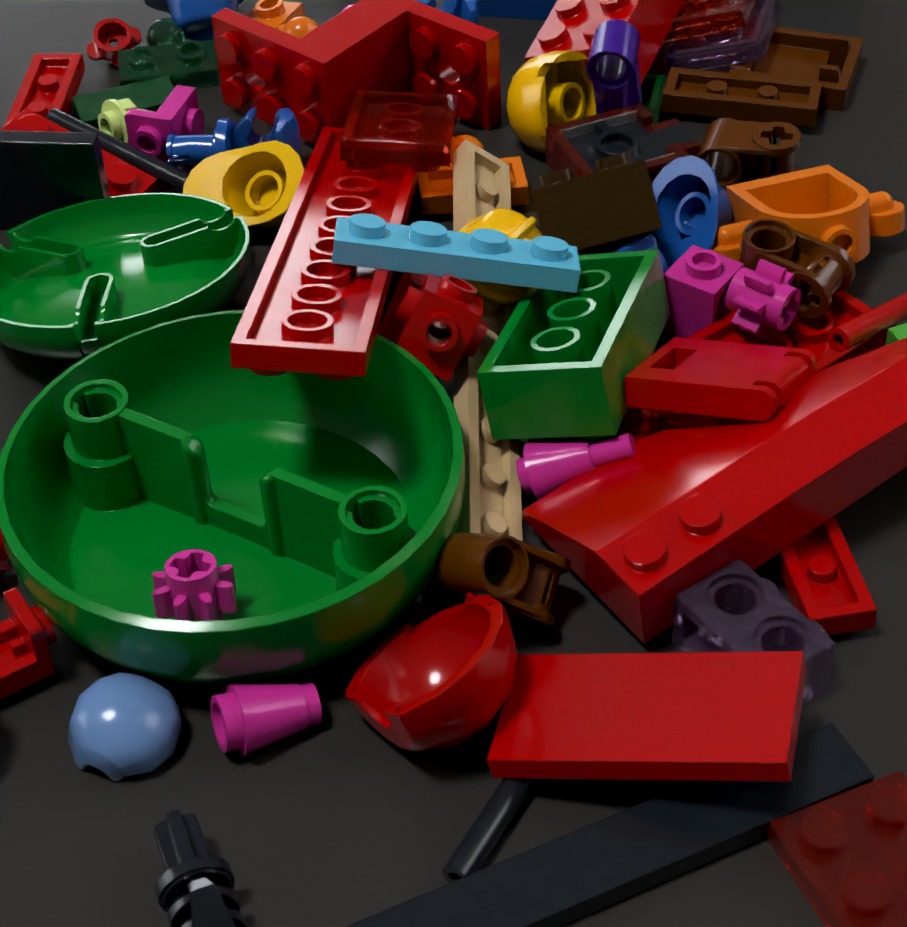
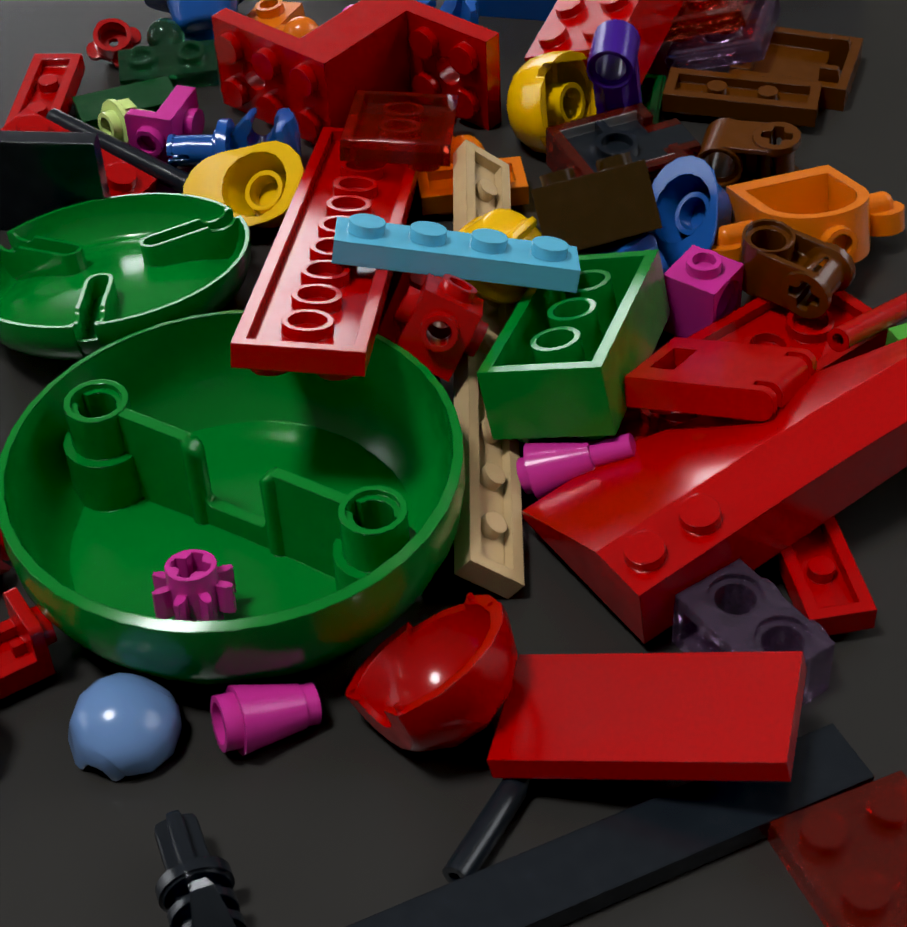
(505, 569): reddish brown piece -> none
(763, 298): dark pink gear -> none

